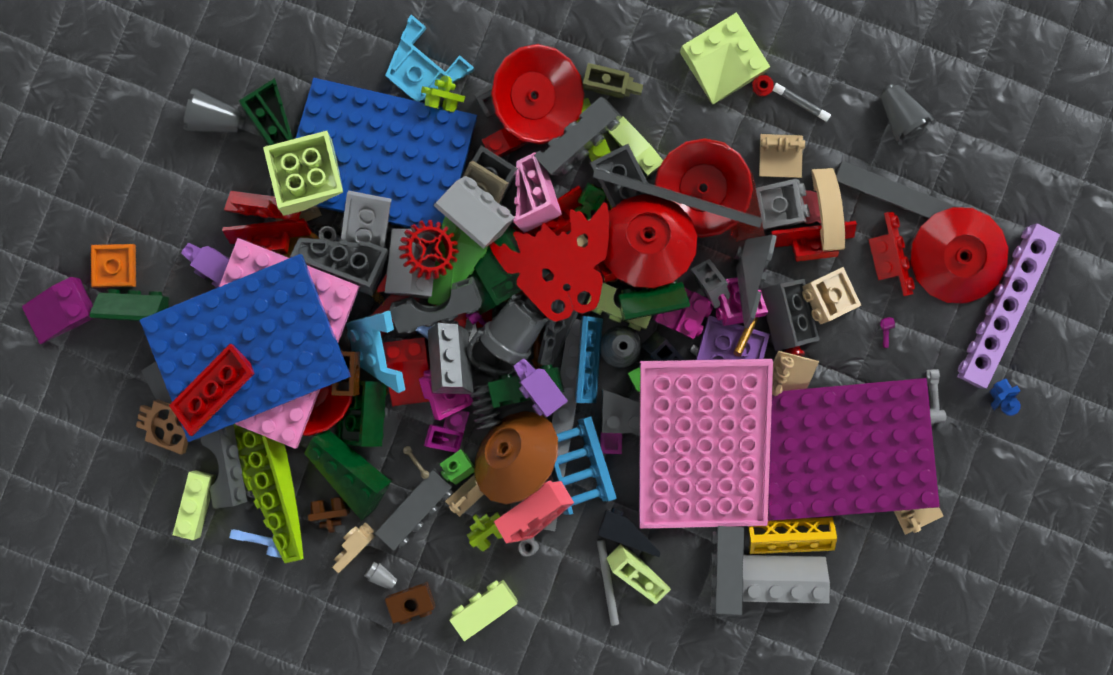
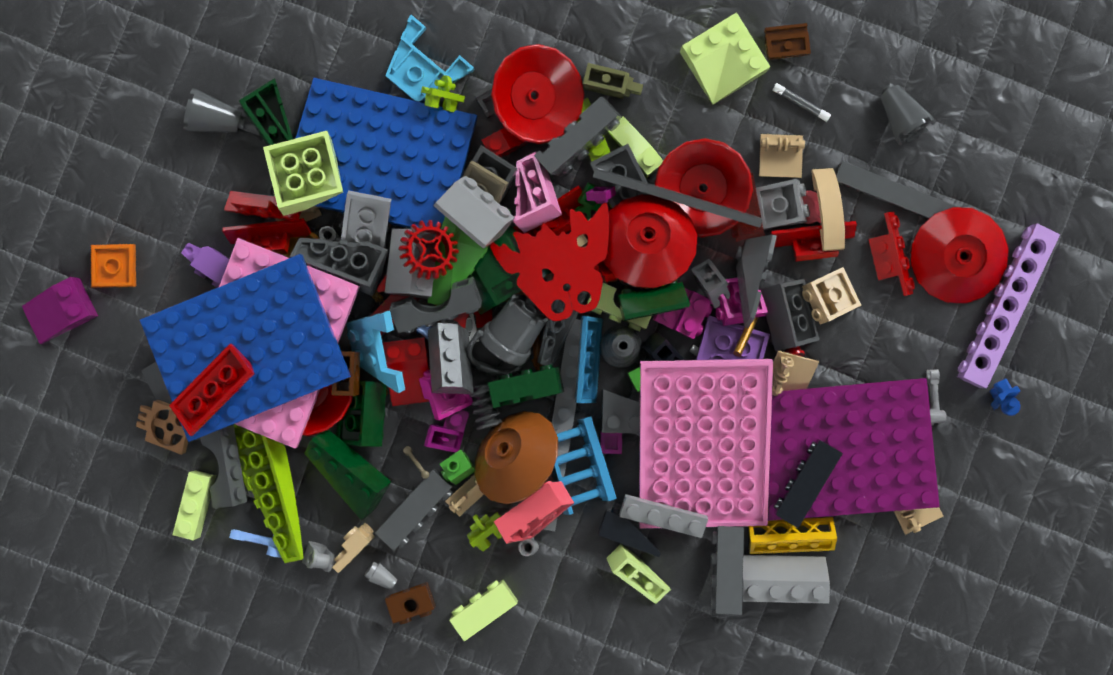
(128, 306): dark green slope -> none
(318, 556): none -> light grey piece
(338, 509): reddish brown hips -> none
(476, 317): magenta hand -> none
(539, 388): medium lavender hinge -> none
(601, 194): none -> magenta plate
(607, 582): light grey bar -> none
(663, 516): none -> light grey plate
(760, 91): red plate -> none
(787, 41): none -> reddish brown plate
(808, 482): none -> black brick
(886, 324): magenta hand -> none

